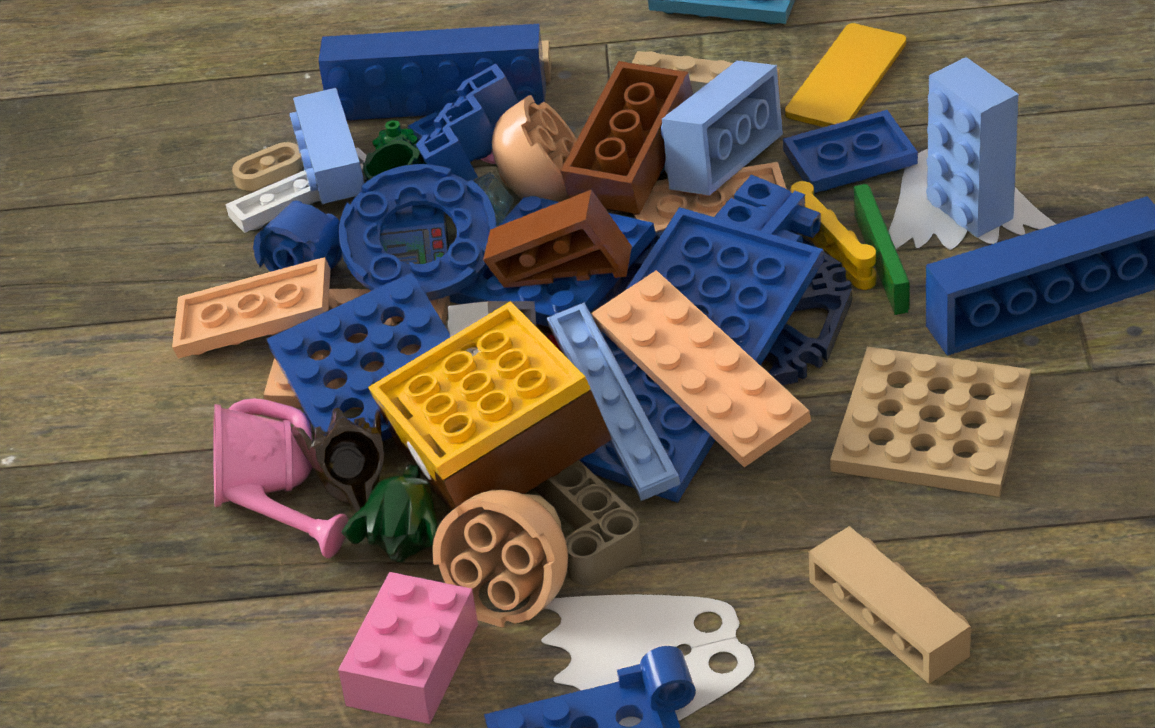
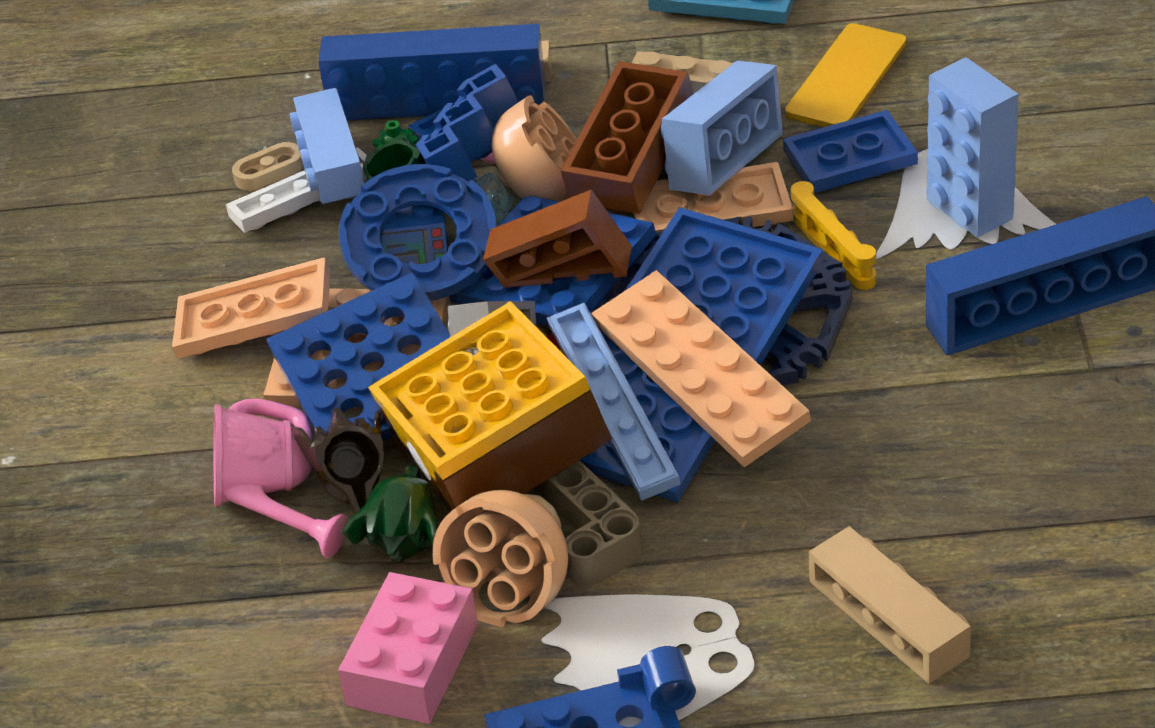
(298, 236): blue brick -> none
(771, 210): blue hips -> none
(887, 260): green tile -> none
(940, 465): tan piece -> none

